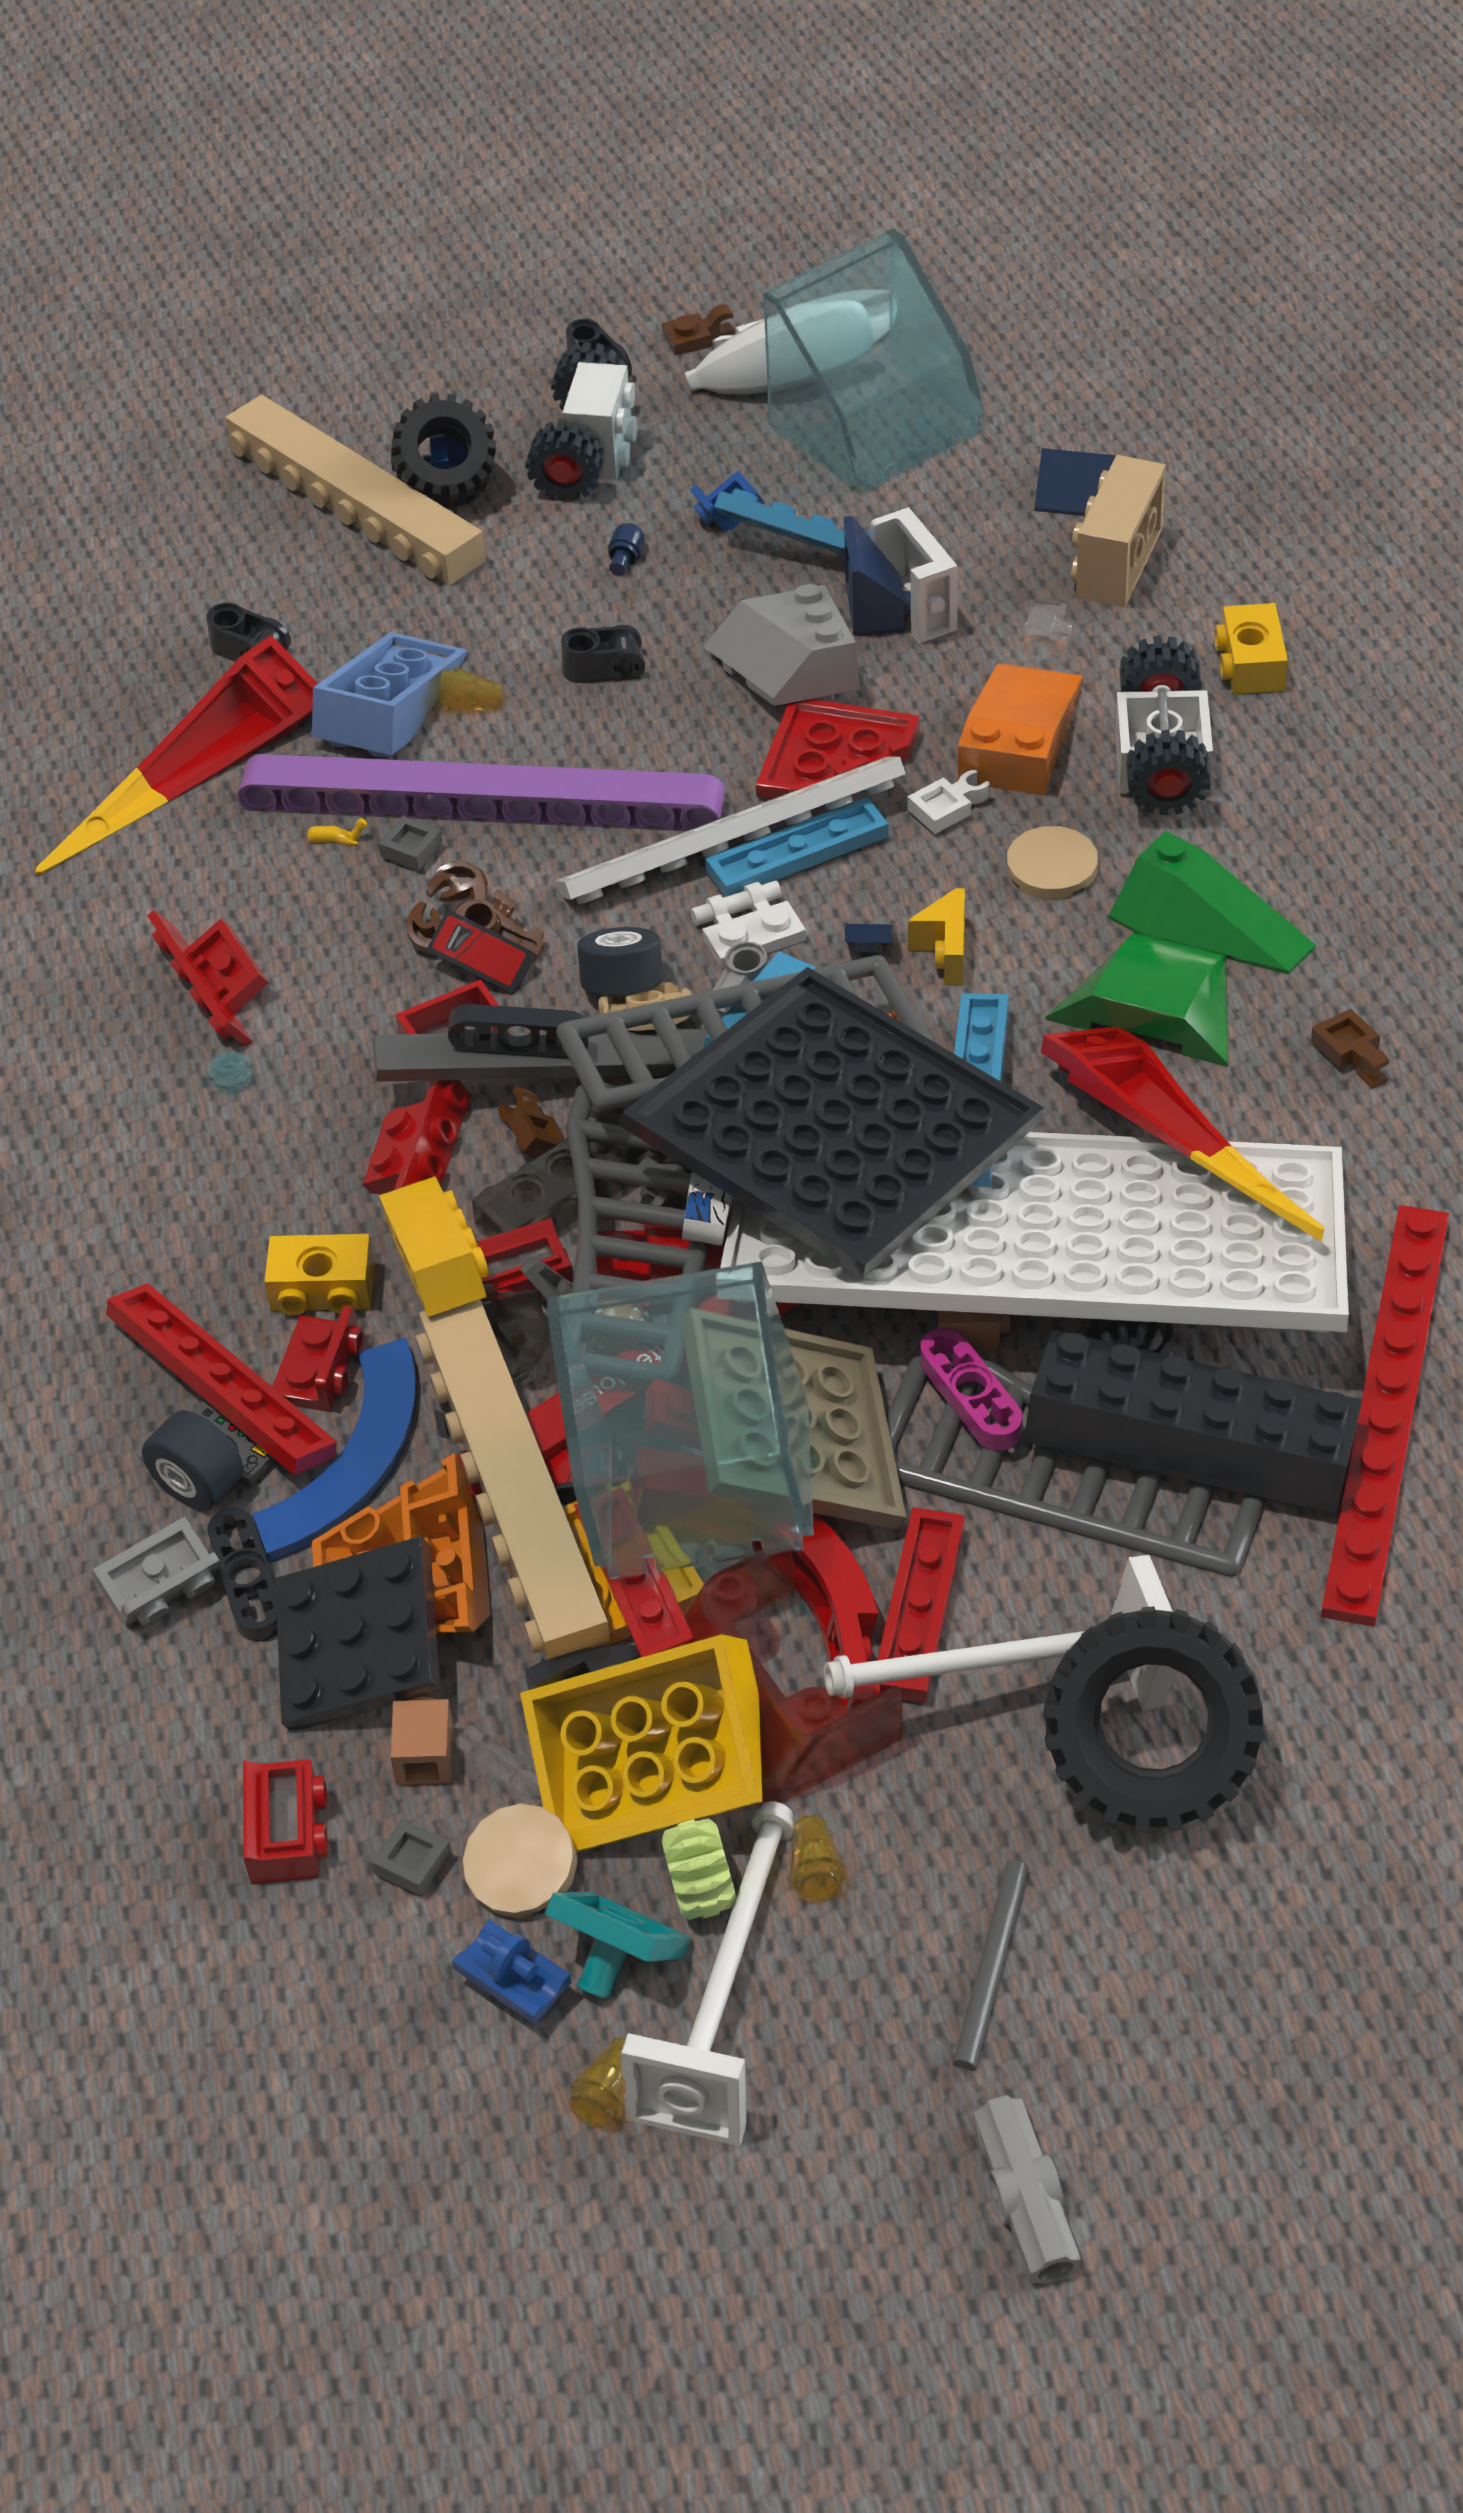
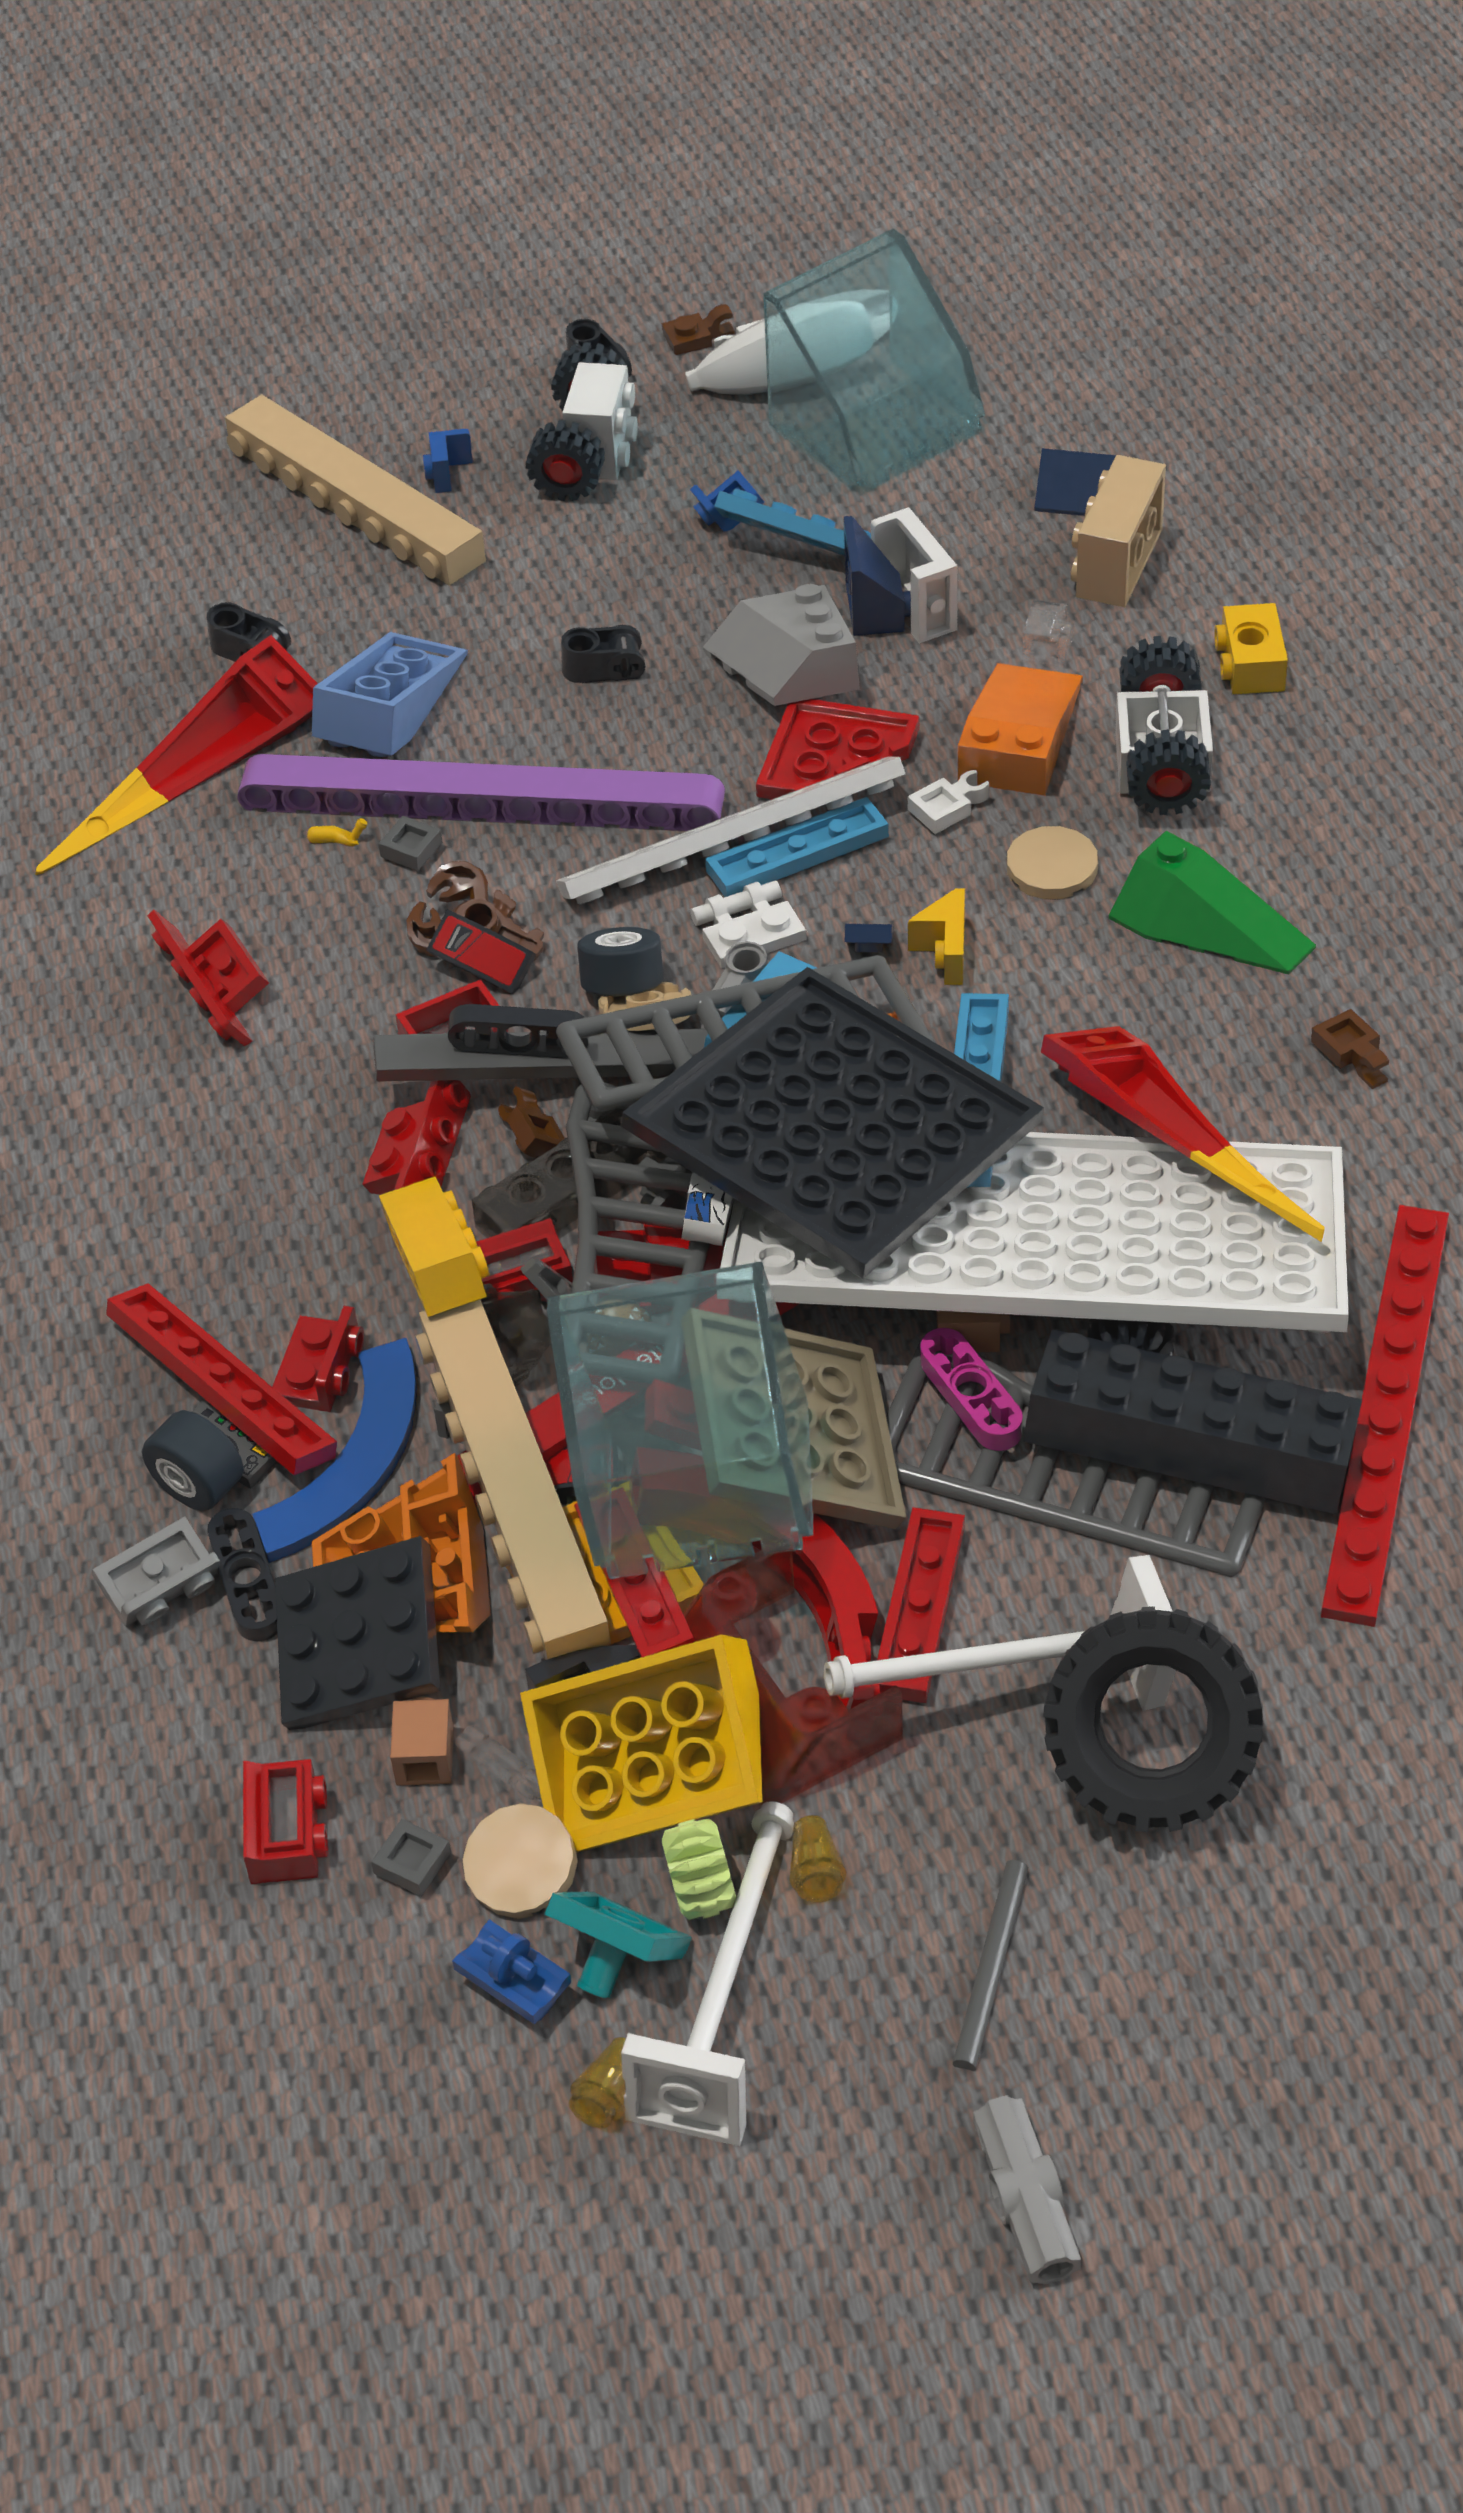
(233, 1078): clear light blue plate -> none
(319, 1272): yellow brick -> none
(449, 419): black tyre -> none
(468, 691): clear yellow cone -> none
(625, 542): dark blue cylinder -> none
(1157, 993): green wedge -> none

